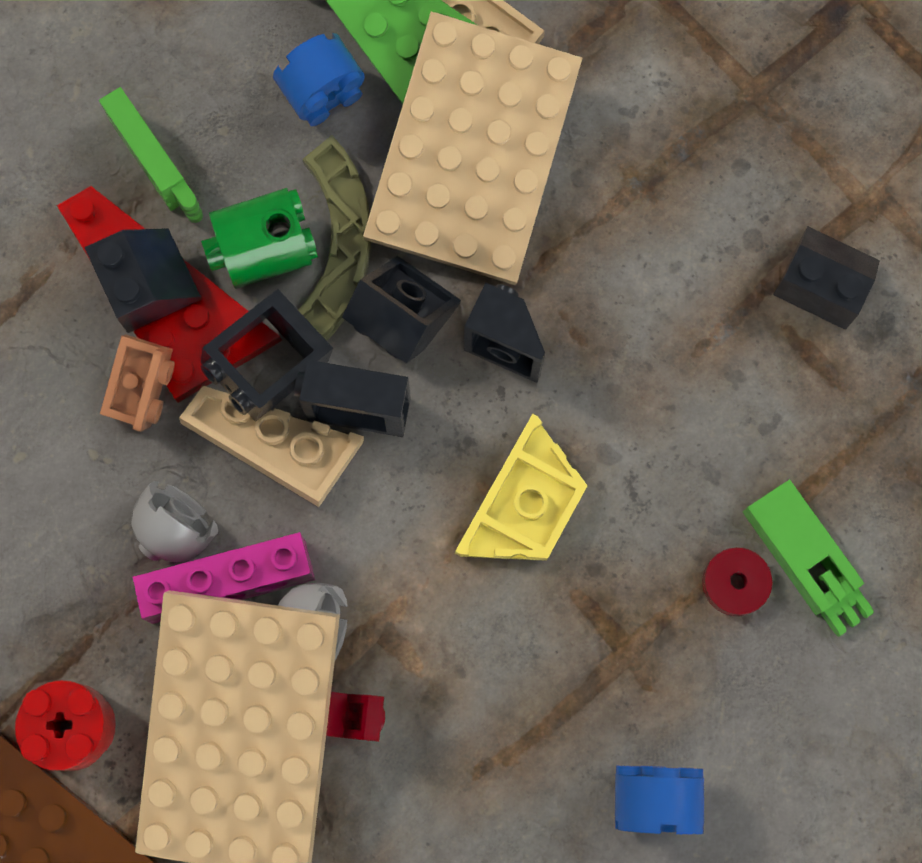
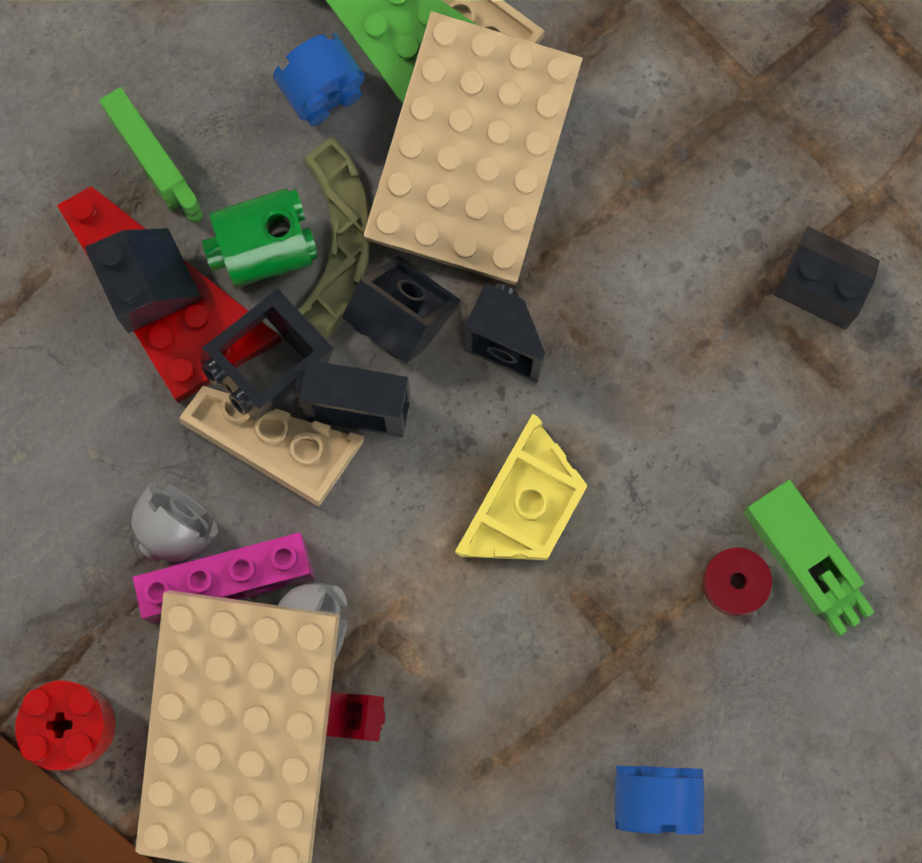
(137, 382): nougat bracket -> none

